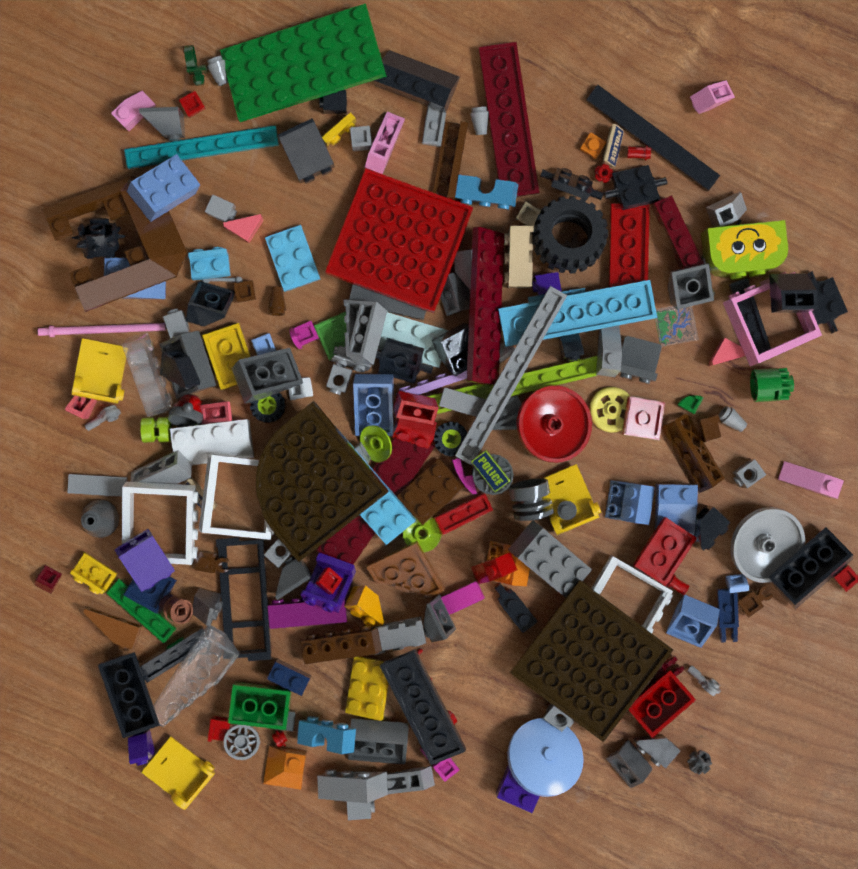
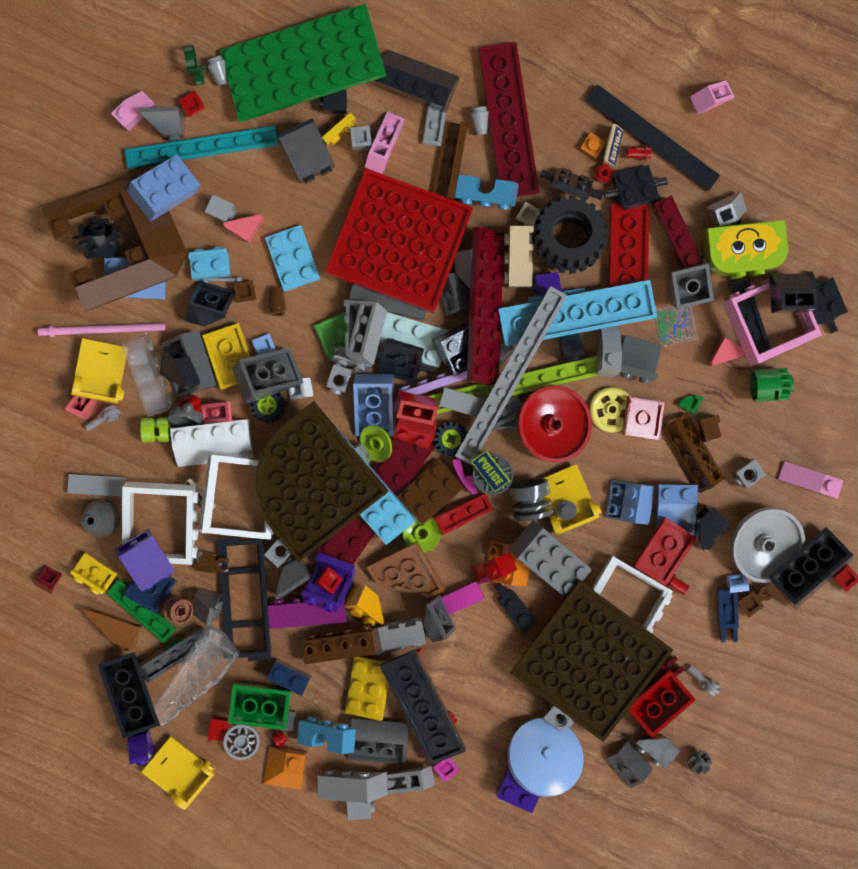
(166, 470): light grey slope -> none
(176, 323): light grey brick -> none
(303, 334): dark pink tile -> none
(693, 621): medium blue slope -> none
(732, 419): light grey cone -> none

